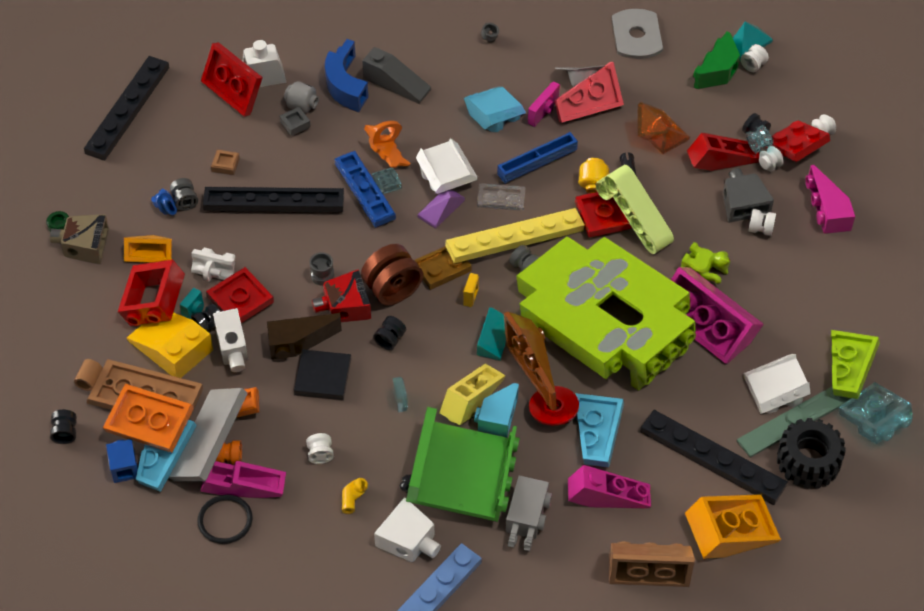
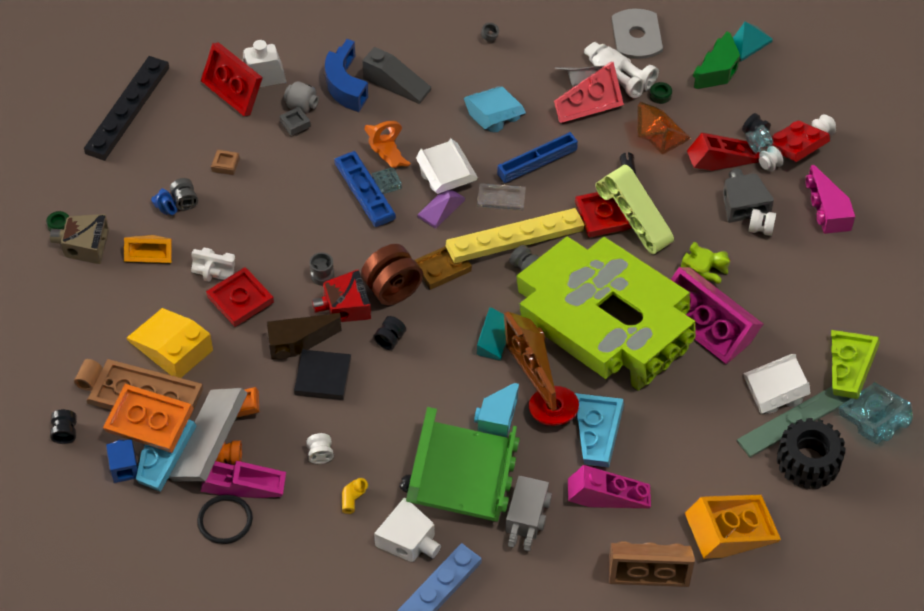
(161, 273): red window -> none
(192, 303): teal plate -> none
(205, 318): black wheel -> none
(231, 339): white torso -> none
(273, 199): black plate -> none
(400, 394): clear light blue tile -> none
(468, 393): light yellow slope -> none
(471, 290): yellow tile -> none
(543, 104): dark pink plate -> none
(591, 172): yellow head -> none
(640, 79): none -> white piece
(660, 92): none -> dark green tile
(714, 457): black plate -> none
(754, 58): white wheel -> none

